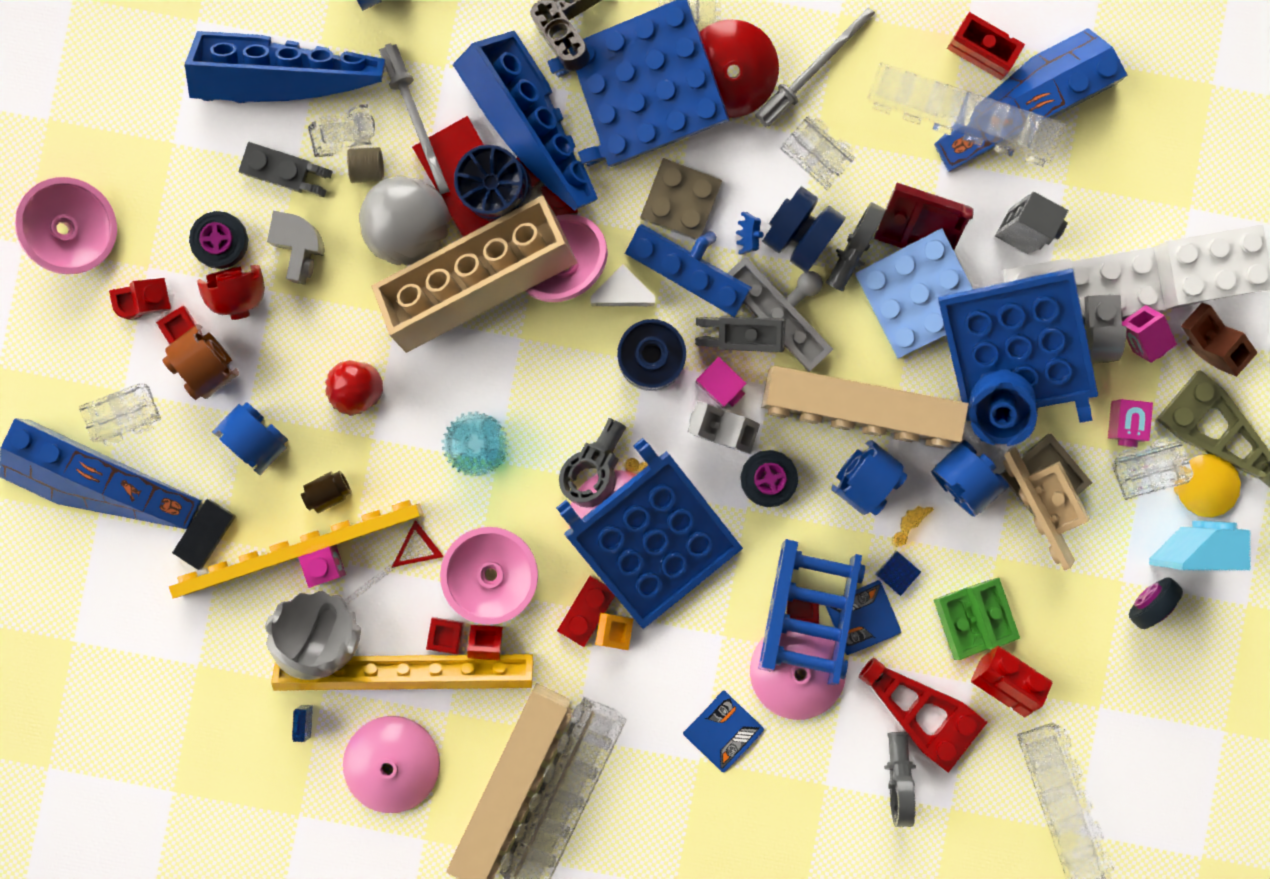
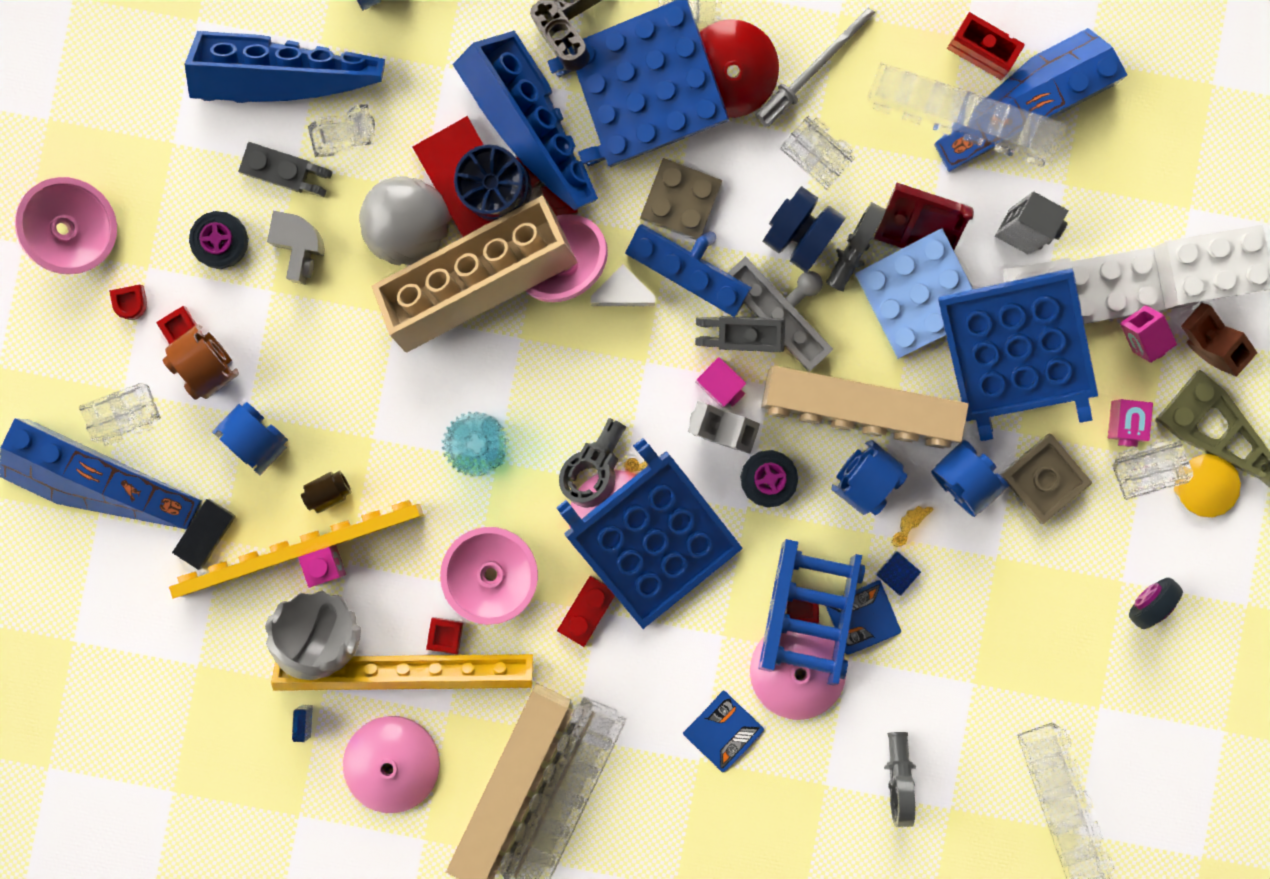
(150, 296): red plate -> none
(233, 291): red cylinder -> none
(353, 387): red hair -> none
(365, 165): dark tan piece -> none
(400, 80): light grey piece -> none
(415, 549): piece -> none
(485, 642): red plate -> none
(614, 631): light orange plate -> none
(651, 354): dark blue wheel -> none
(750, 233): blue piece -> none
(954, 733): red plate -> none
(976, 618): bright green slope -> none
(1002, 425): blue brick -> none
(1011, 681): red brick -> none
(1052, 501): tan bracket -> none
(1104, 328): light grey brick -> none
(1205, 547): medium azure slope -> none

